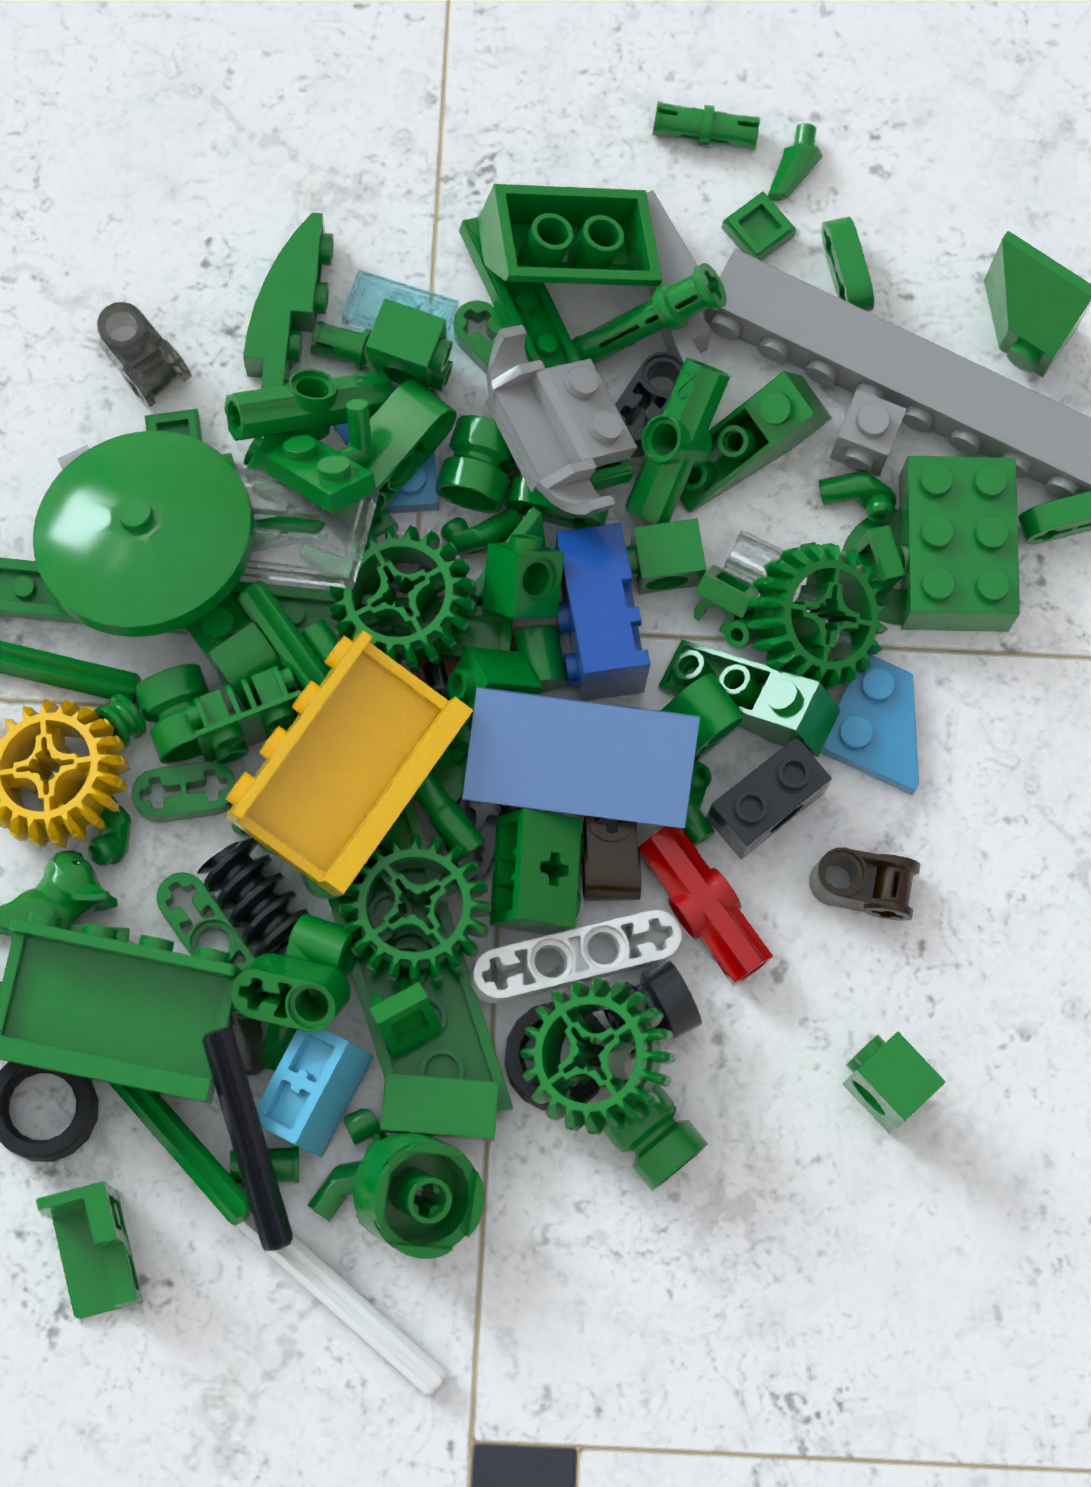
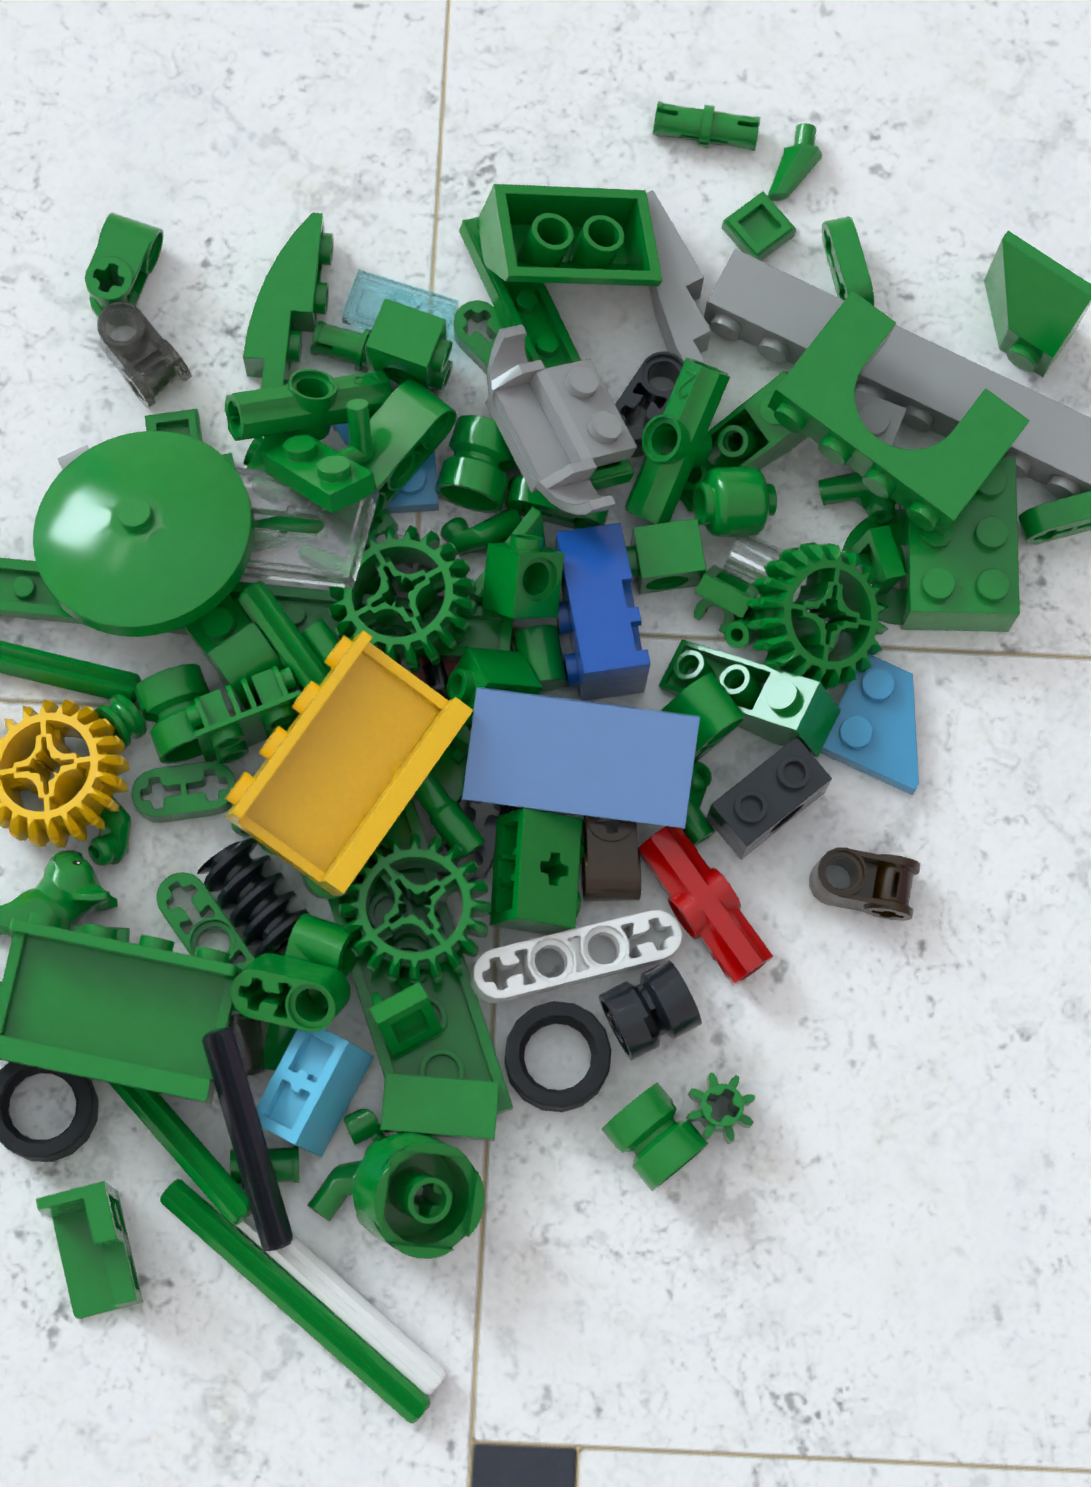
(122, 261): none -> green piece
(295, 1301): none -> green axle
(559, 1077): green gear -> none
(669, 308): green pin -> none
(734, 501): none -> green head
(736, 1106): none -> green gear
(891, 1080): green brick -> none
(928, 481): none -> green arch

